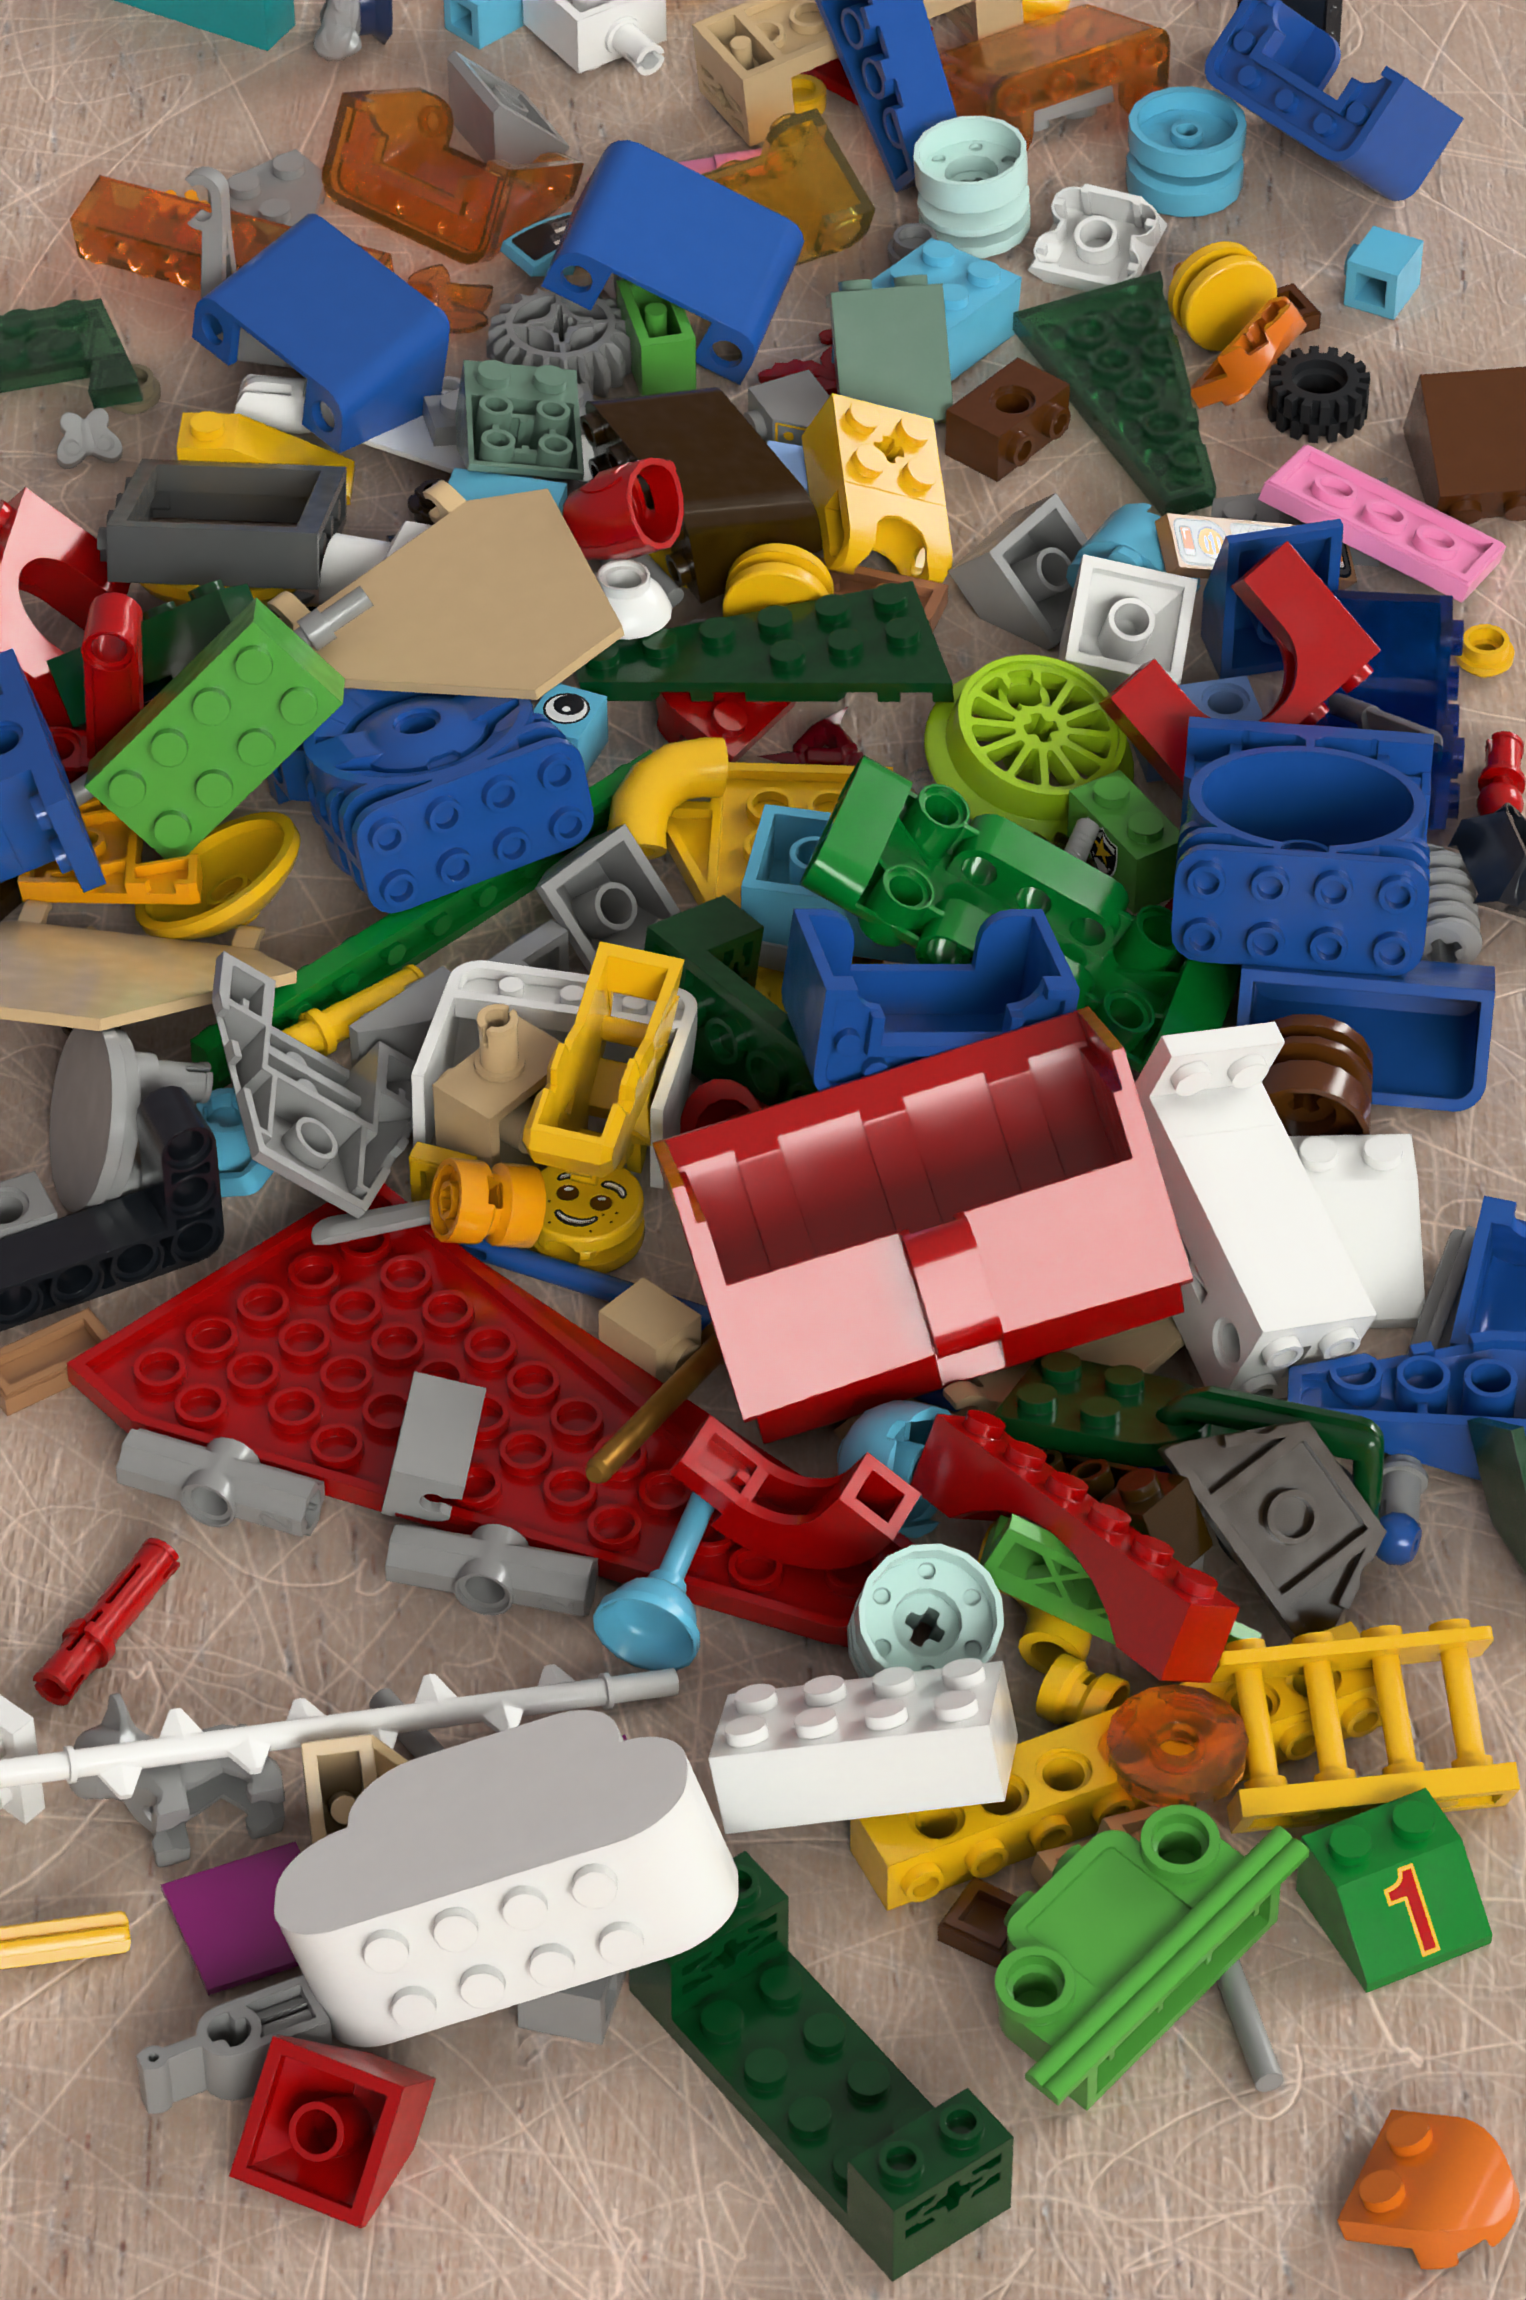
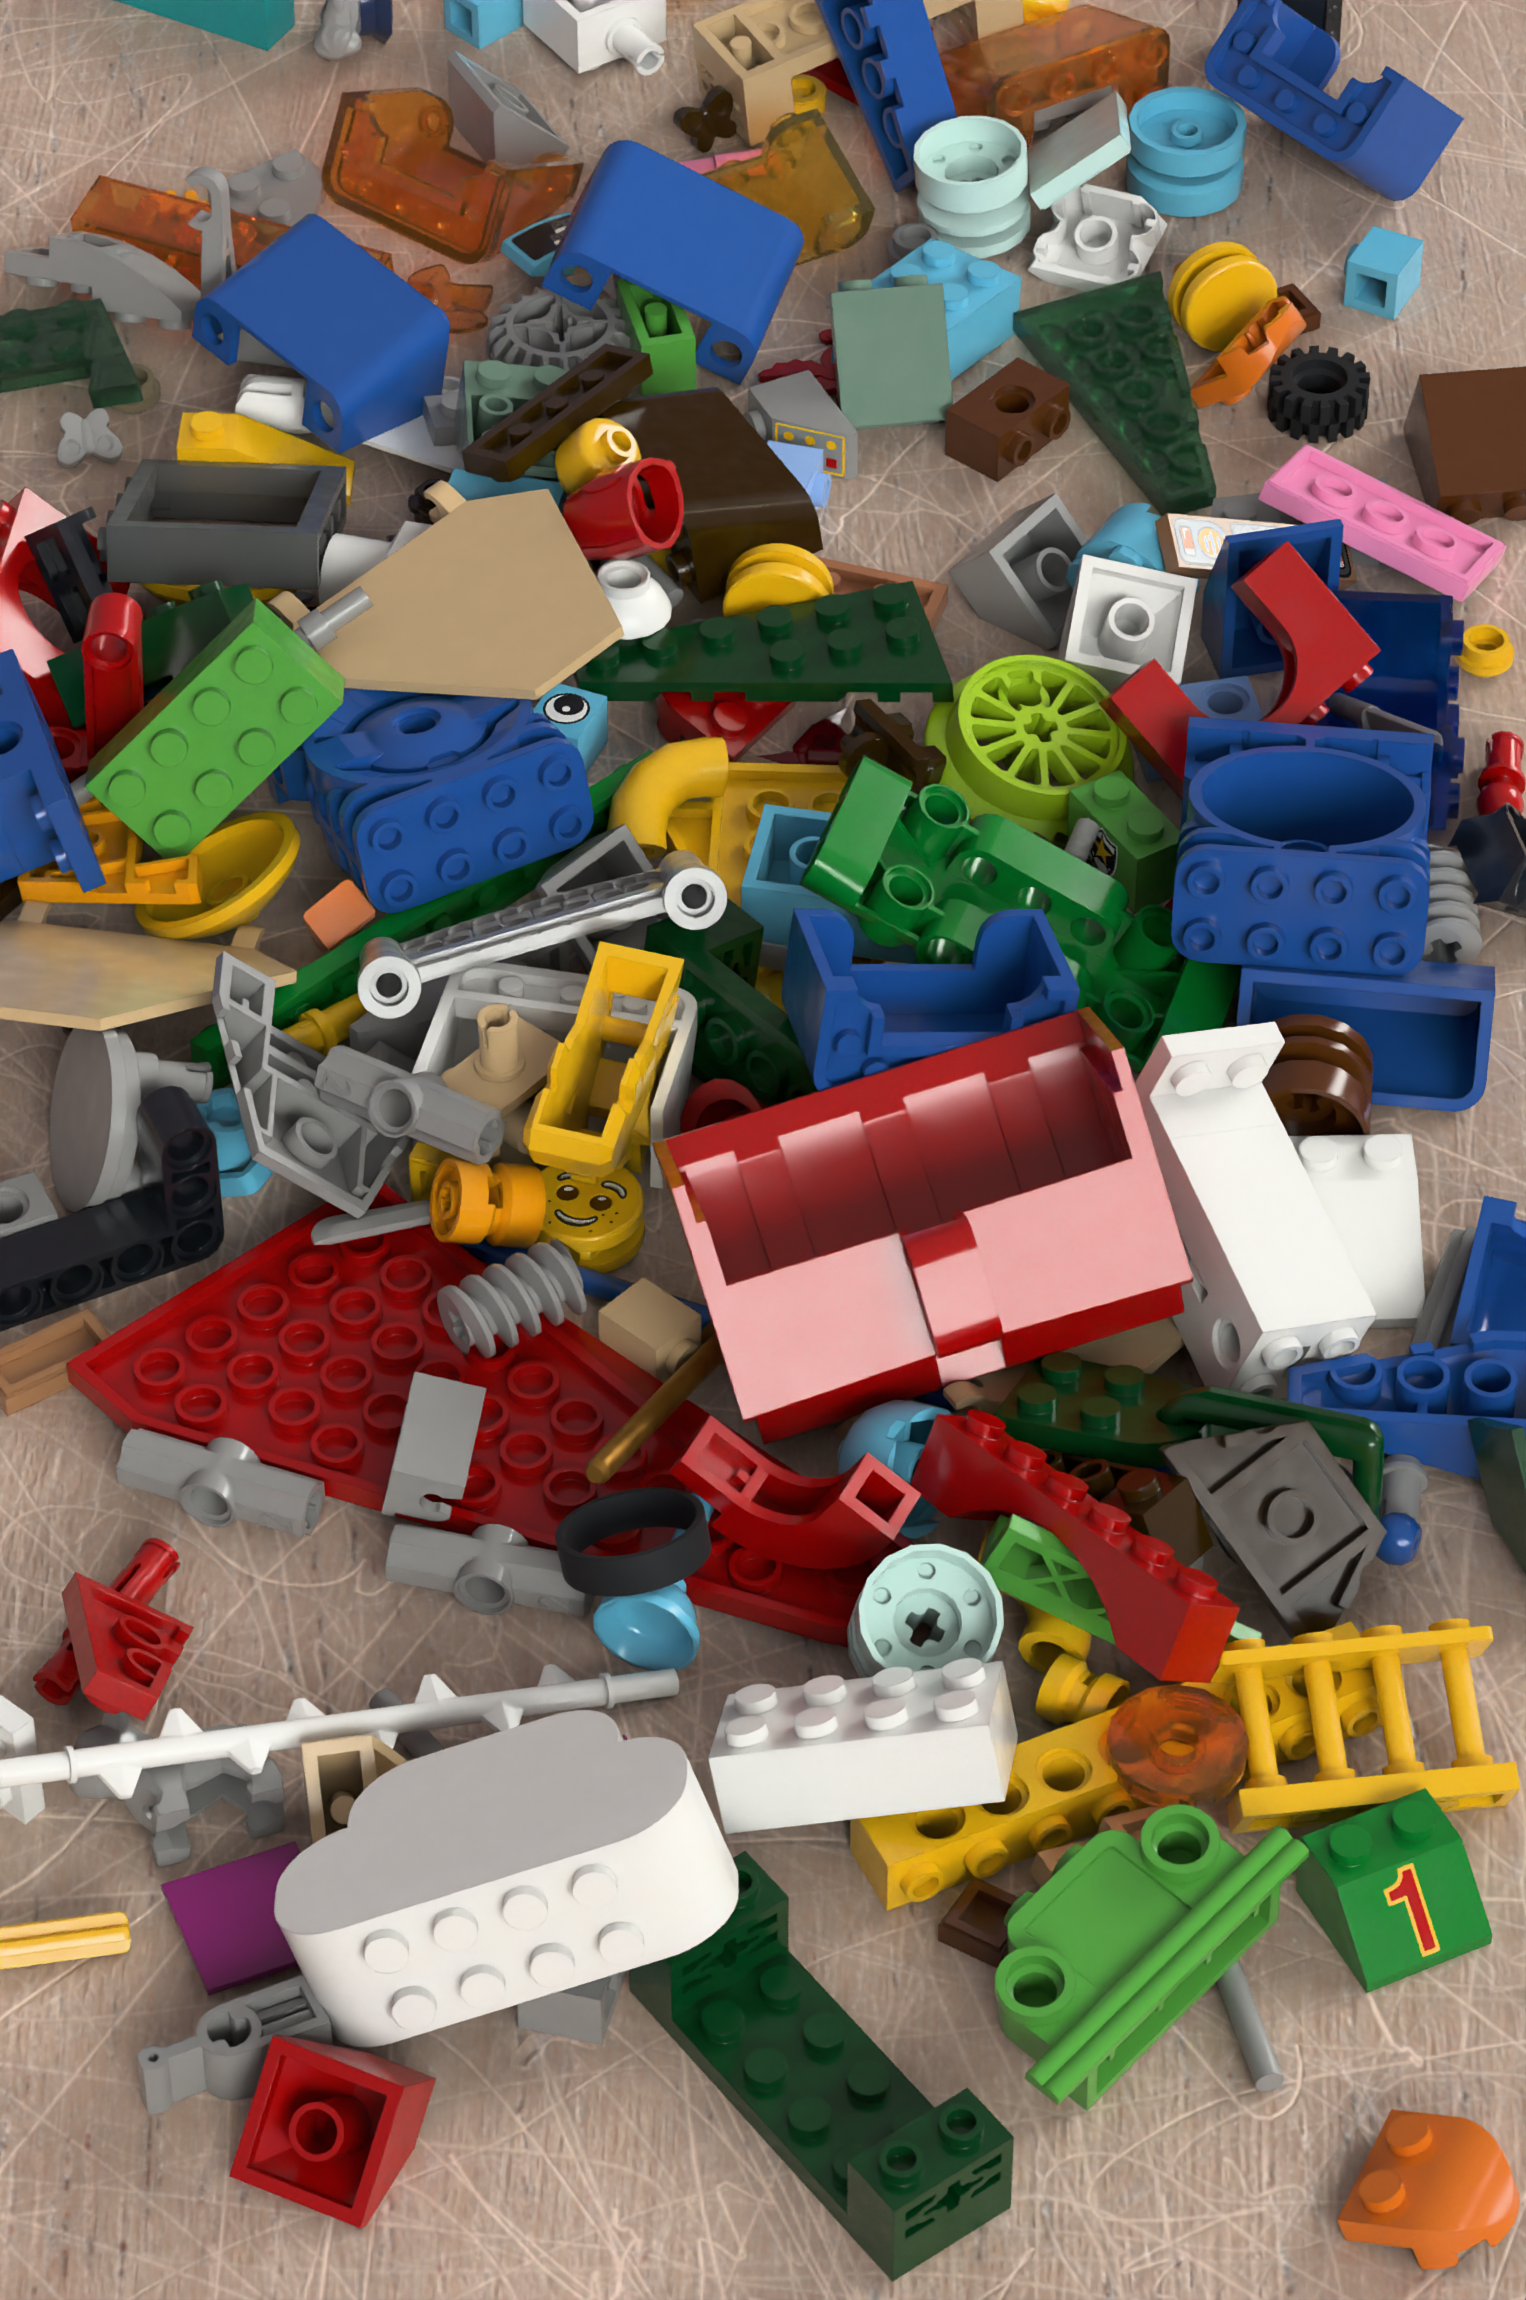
(70, 568): none -> black hinge
(120, 274): none -> light grey slope
(120, 1646): none -> red wing
(338, 915): none -> orange slope
(394, 971): none -> light grey piece
(436, 1113): none -> light grey piece
(512, 1296): none -> light grey piece
(556, 413): none -> dark brown plate
(591, 449): none -> yellow head
(637, 1571): none -> black tyre
(708, 120): none -> dark brown piece
(877, 488): yellow brick -> none
(891, 744): none -> dark brown hips
(1078, 151): none -> light aqua tile

